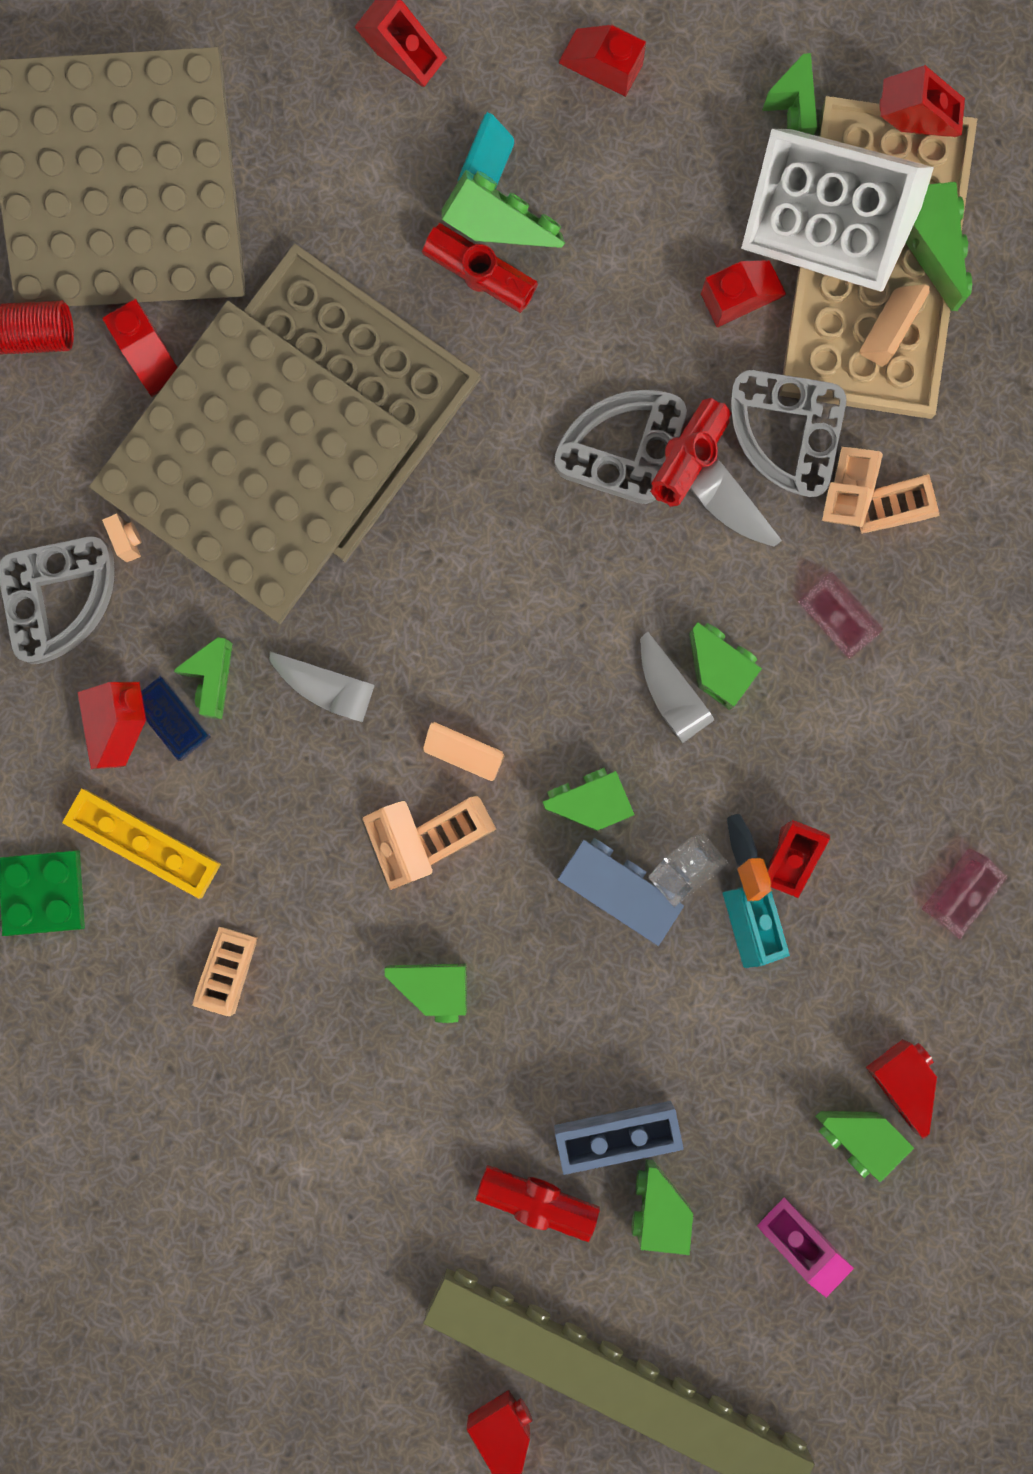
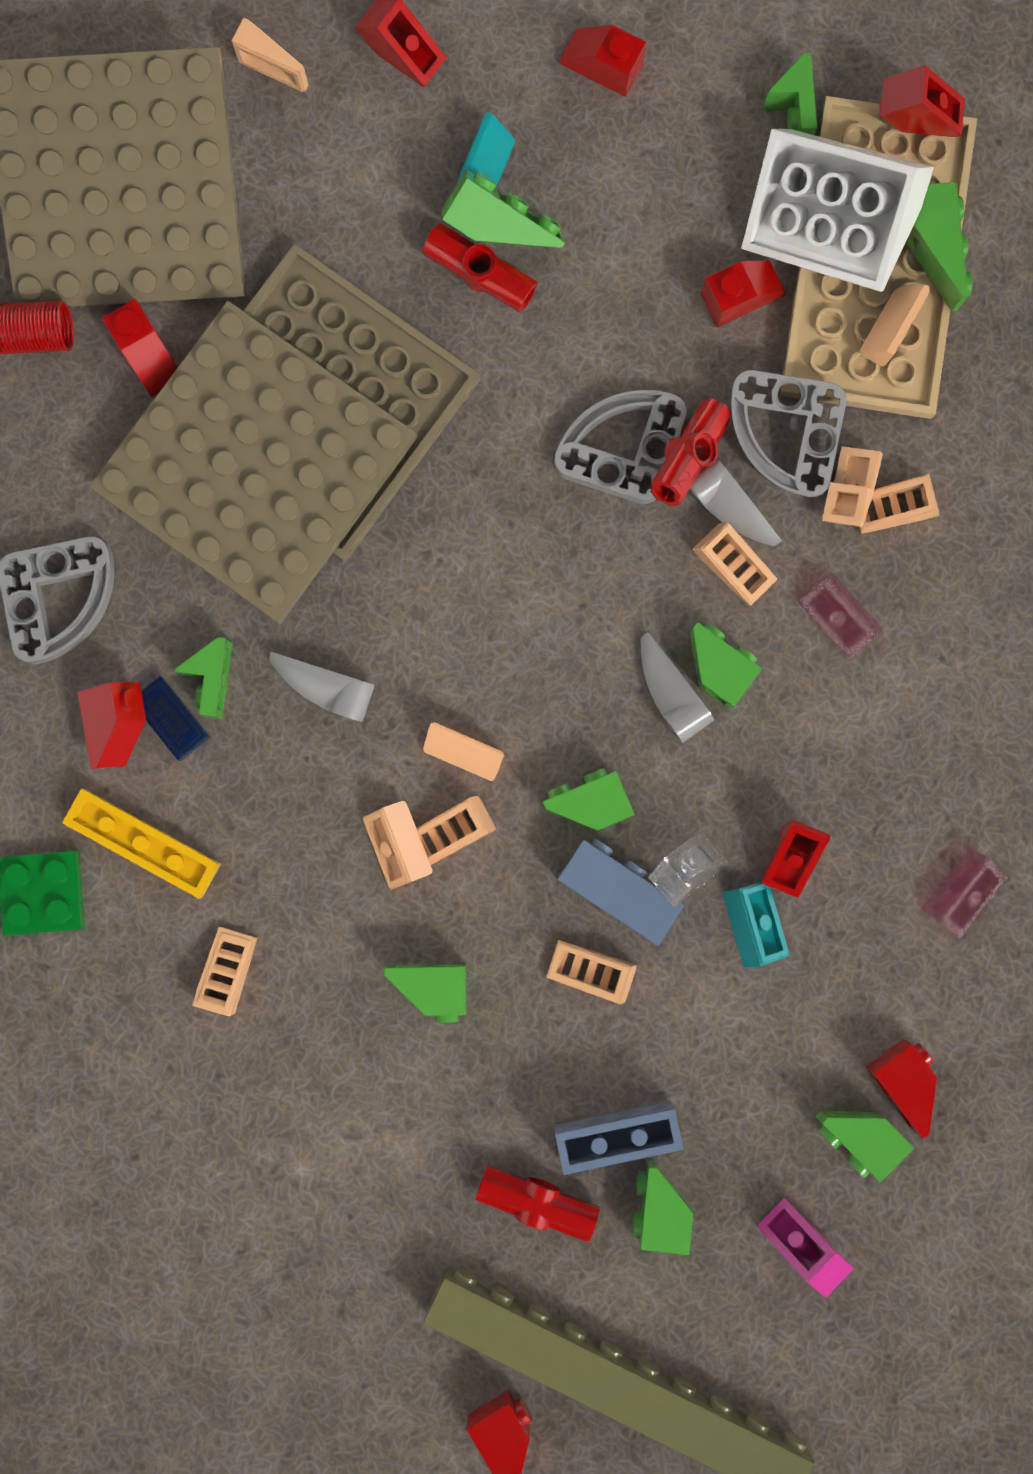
(123, 537): light nougat plate -> none
(264, 55): none -> light nougat slope
(624, 982): none -> light nougat slope
(725, 573): none -> light nougat slope
(751, 869): piece -> none

